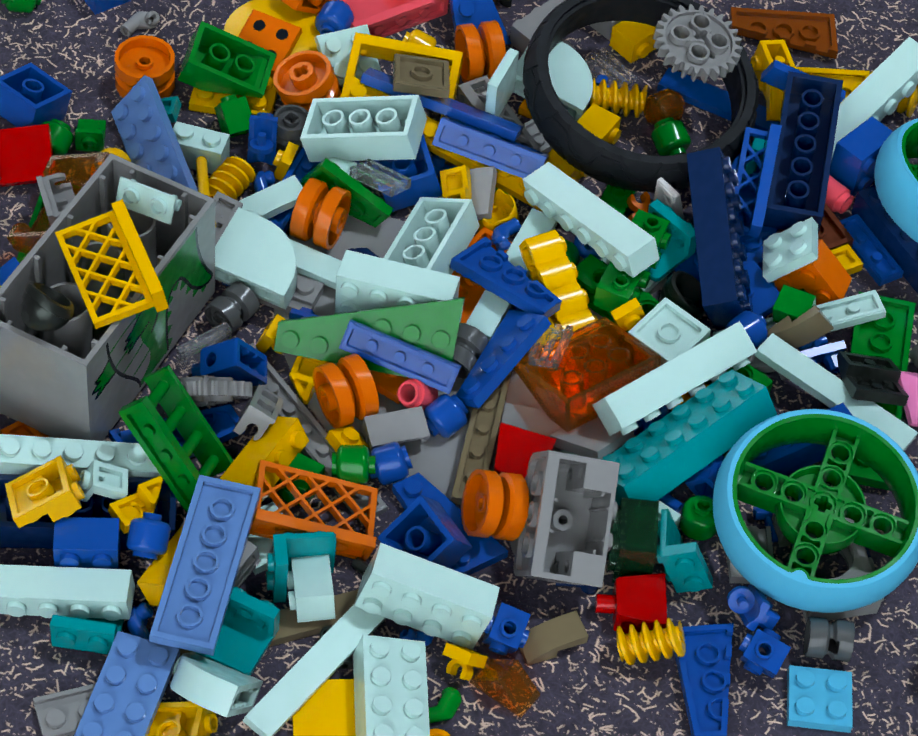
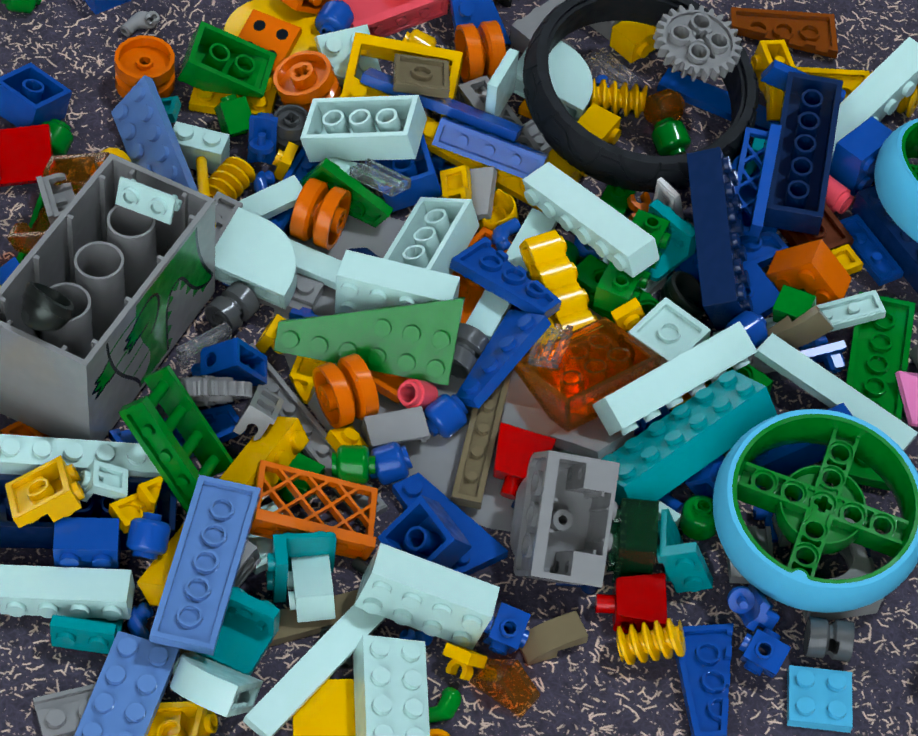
(90, 135): green bracket -> none
(137, 262): yellow fence -> none
(400, 356): blue tile -> none
(495, 505): orange wheel -> none
(790, 249): light aqua plate -> none
(871, 378): pearl dark grey slope -> none

